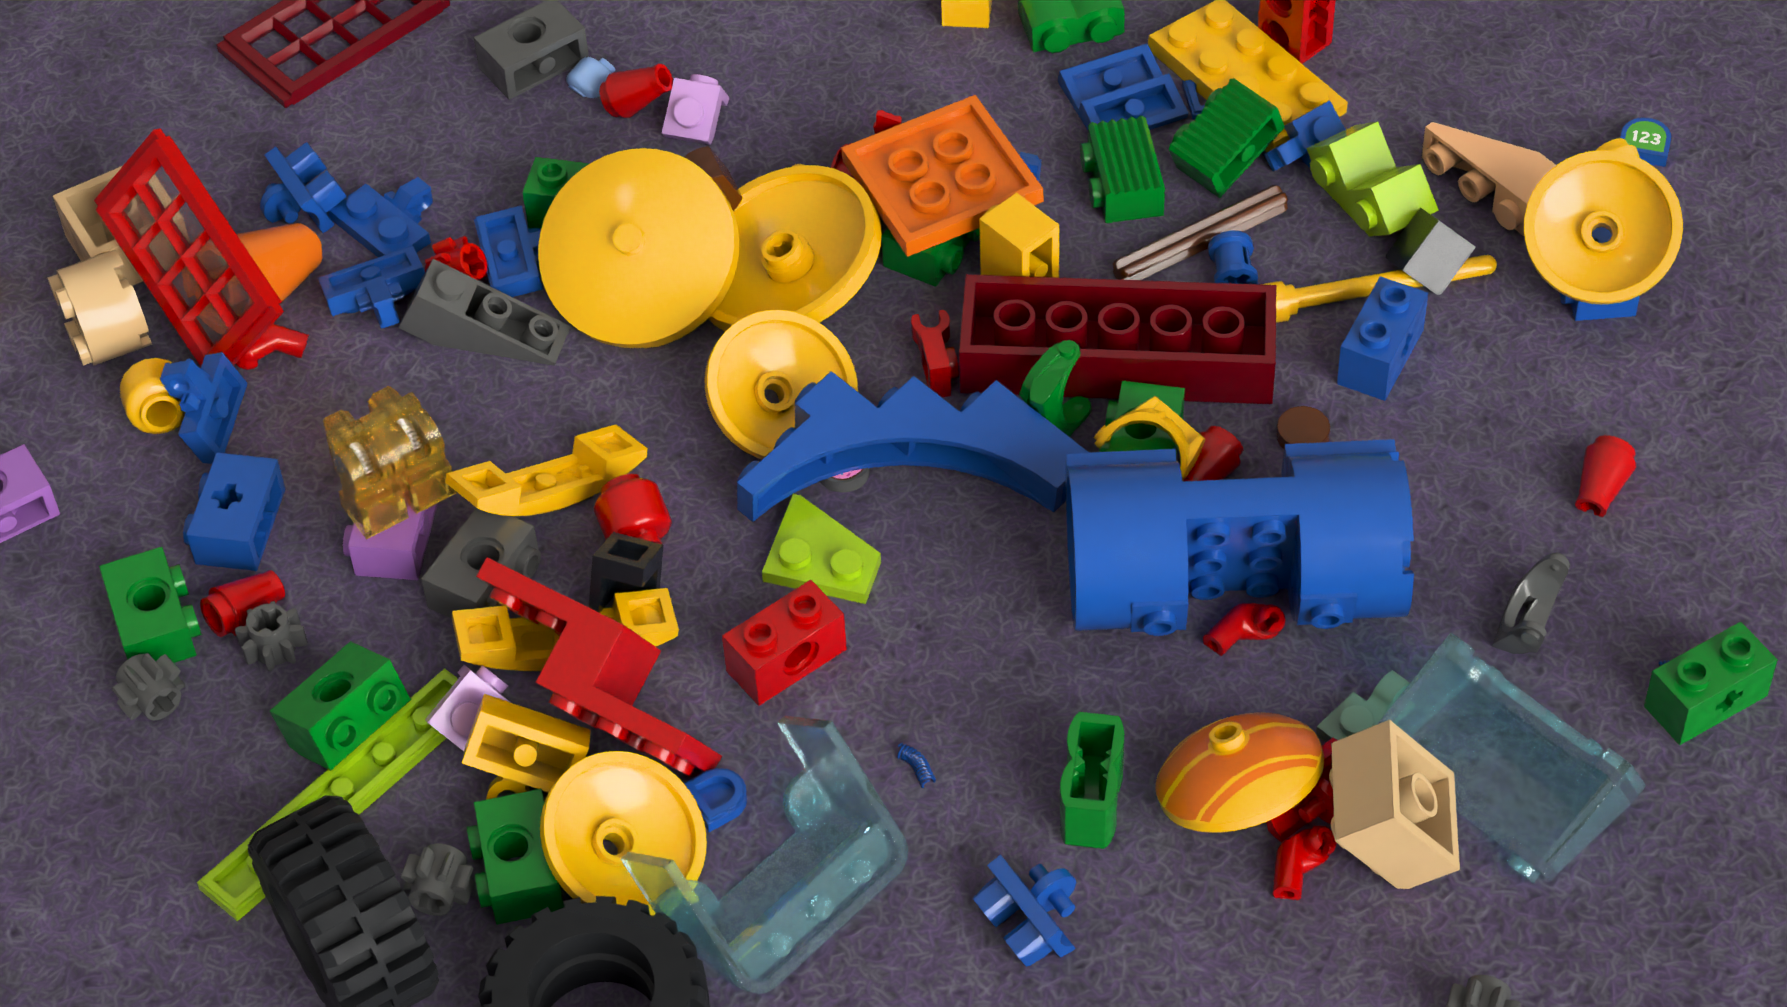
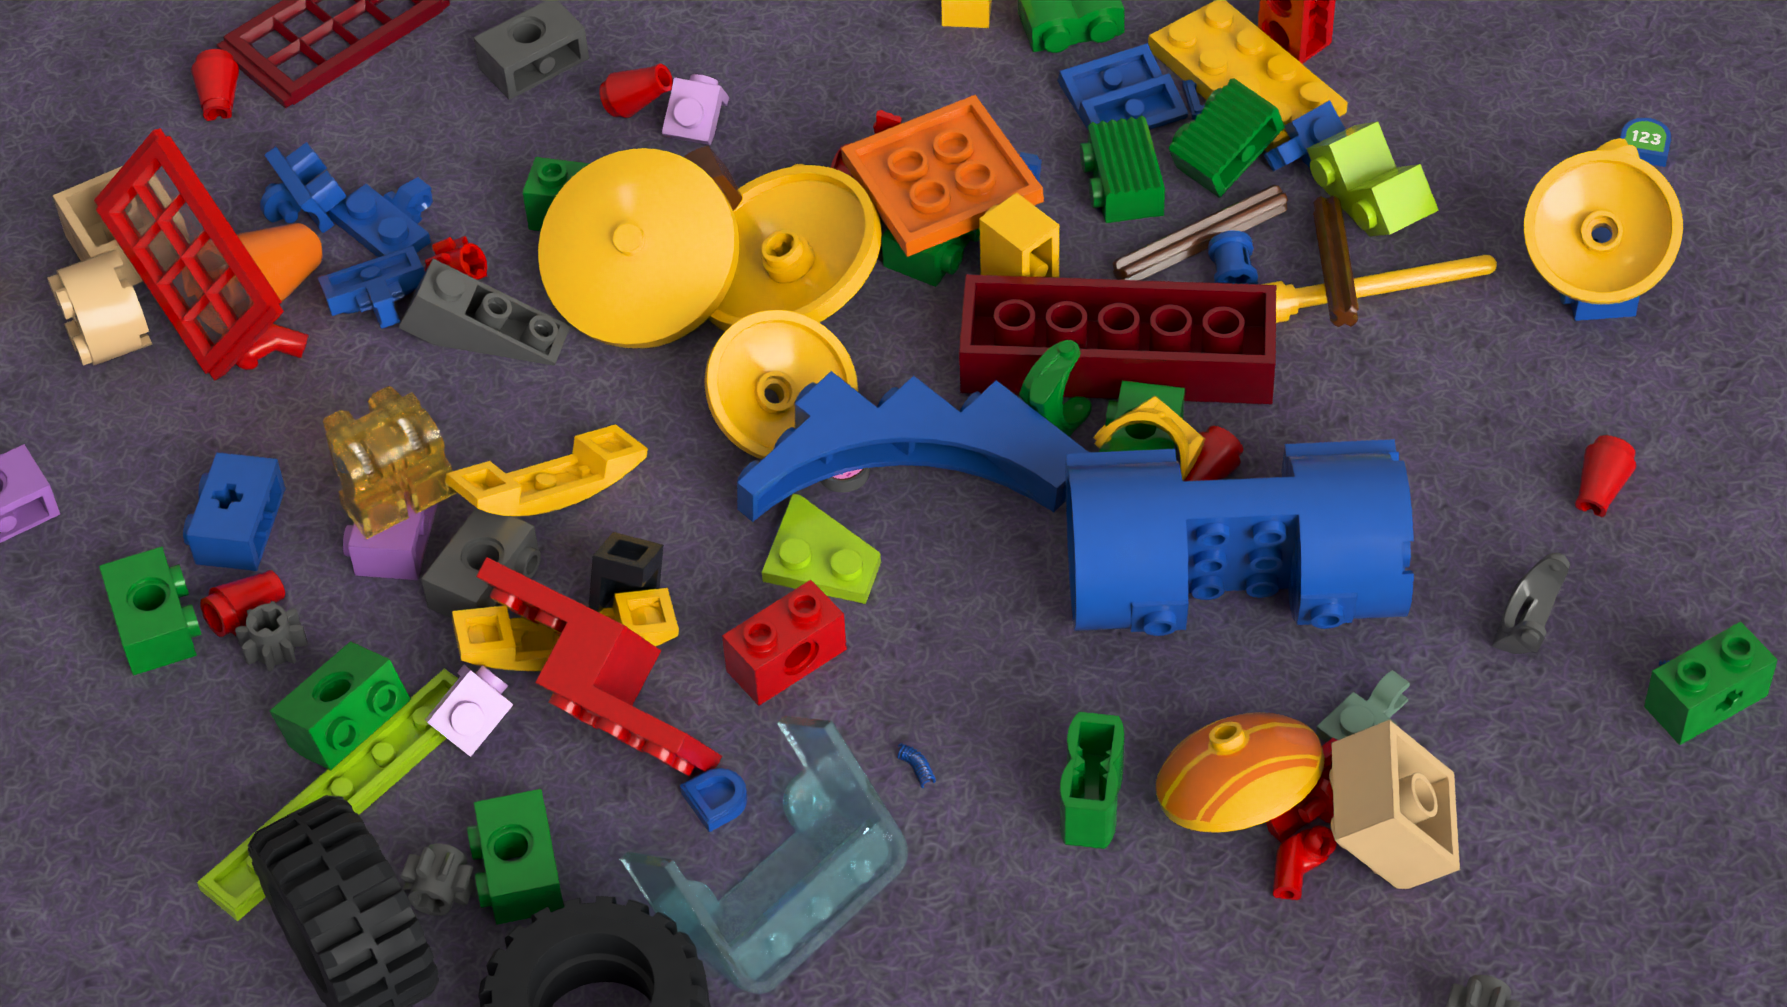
(147, 400): yellow head -> none
(148, 687): dark grey gear -> none
(210, 400): blue hinge -> none
(216, 82): none -> red cone
(510, 251): blue hinge -> none
(522, 746): yellow brick -> none
(588, 76): light blue piece -> none
(632, 508): red head -> none
(634, 807): yellow dish -> none
(937, 361): red plate -> none
(1008, 893): blue hips -> none
(1245, 622): red arm -> none
(1302, 425): reddish brown tile -> none
(1335, 261): none -> reddish brown axle
(1382, 338): blue brick -> none
(1430, 252): panel -> none
(1491, 167): light nougat slope -> none
(1513, 761): clear light blue windscreen -> none

